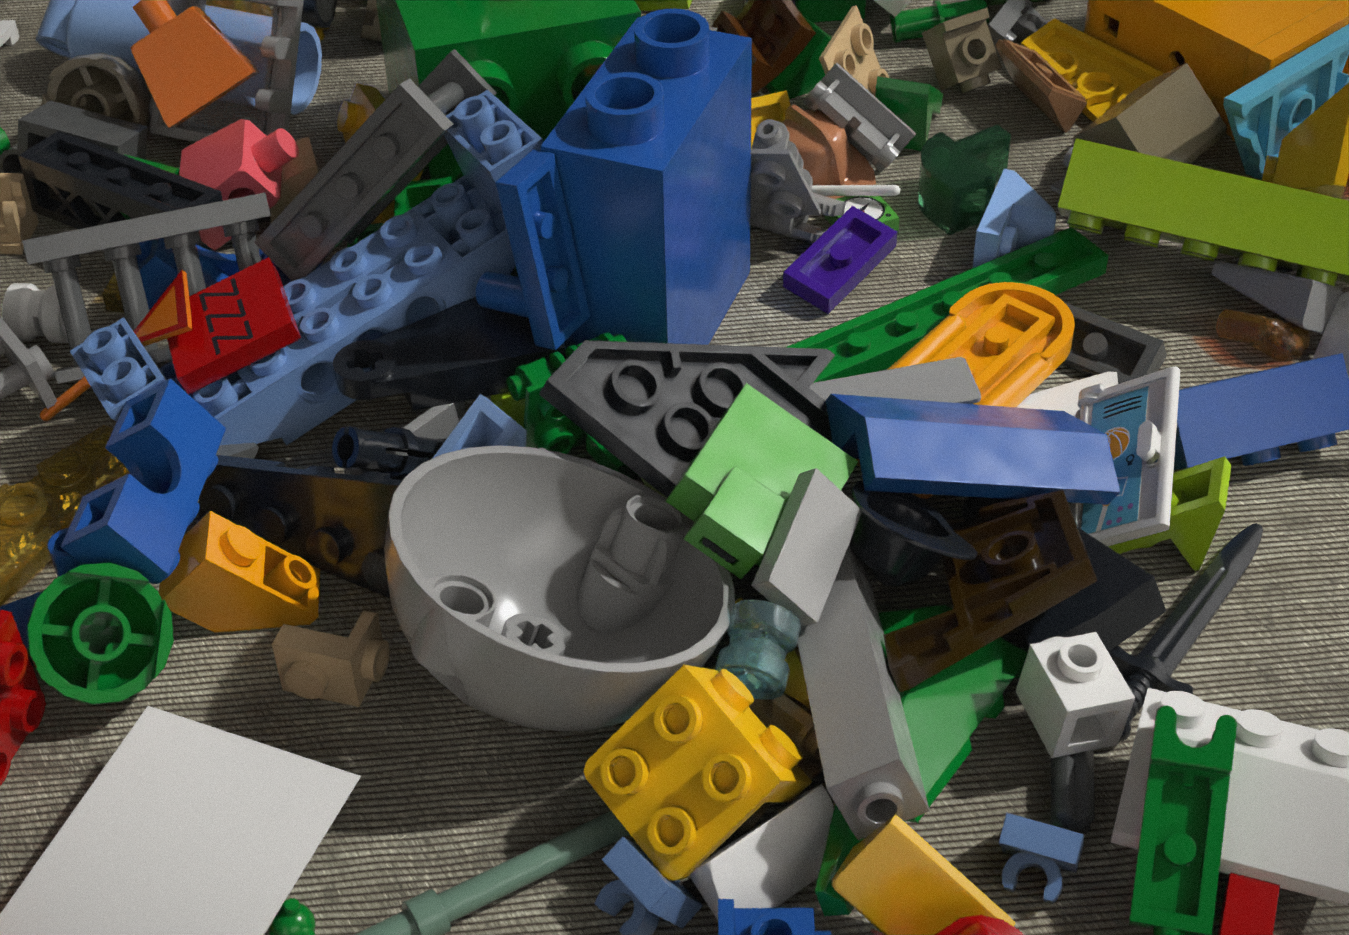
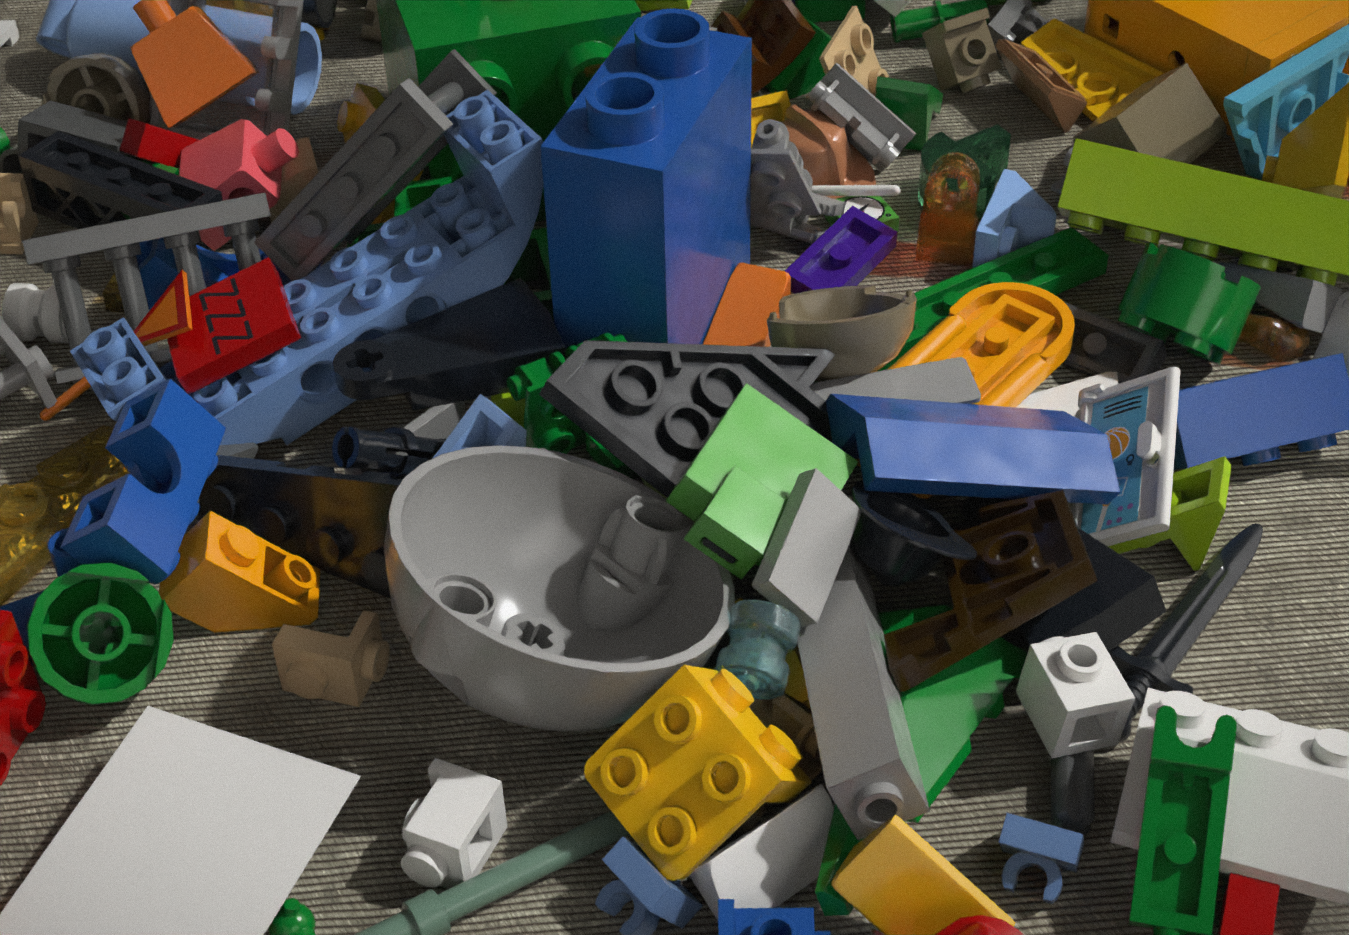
(154, 143): none -> red piece
(453, 826): none -> white brick
(544, 253): blue piece -> none
(746, 306): none -> orange slope
(851, 321): none -> dark tan cylinder
(948, 217): none -> clear orange piece
(1189, 300): none -> green brick

